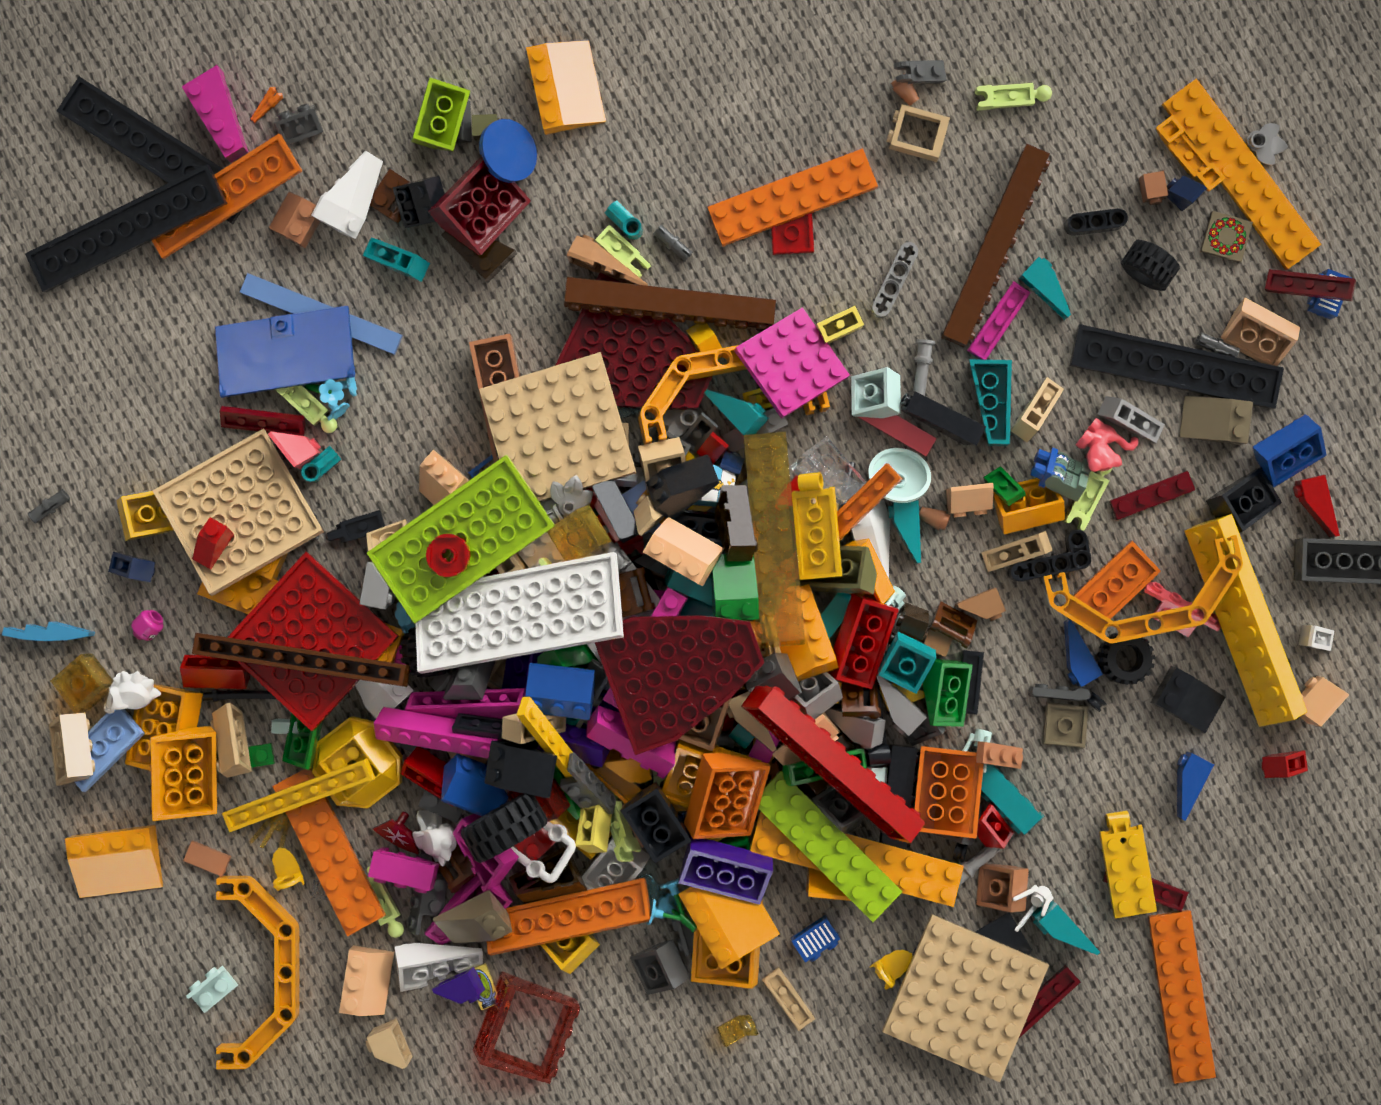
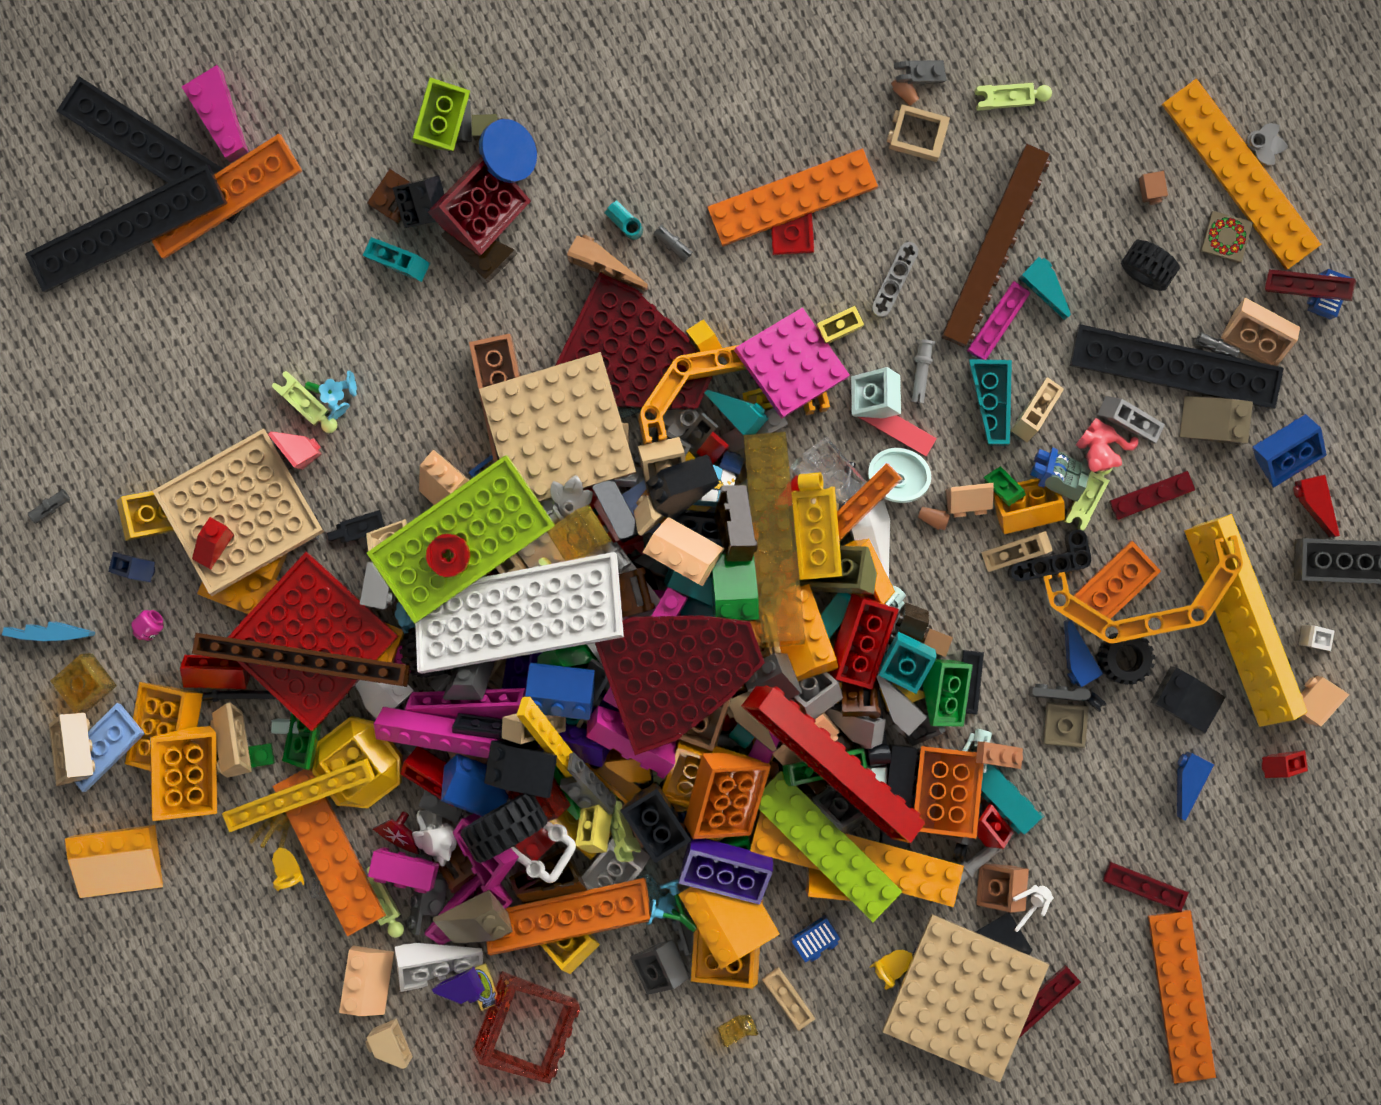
(130, 692): white head -> none
(207, 858): nougat tile -> none
(212, 989): light aqua bracket -> none
(257, 420): dark red plate -> none
(267, 103): orange piece -> none
(284, 351): door -> none
(286, 954): light orange piece -> none
(295, 220): nougat slope -> none
(297, 303): medium blue tile -> none
(298, 124): dark grey bracket -> none
(322, 463): teal piece -> none
(349, 199): white wedge -> none
(565, 85): slope -> none
(621, 249): yellowish green hinge -> none
(669, 303): reddish brown brick -> none
(907, 523): teal slope -> none
(942, 418): black slope -> none
(955, 620): reddish brown plate -> none
(984, 605): medium nougat slope -> none
(1062, 928): teal slope -> none
(1104, 218): black beam -> none
(1127, 867): yellow hinge -> none
(1174, 600): coral bracket -> none
(1184, 191): dark blue slope -> none
(1188, 155): light orange slope -> none
(1245, 499): black slope -> none

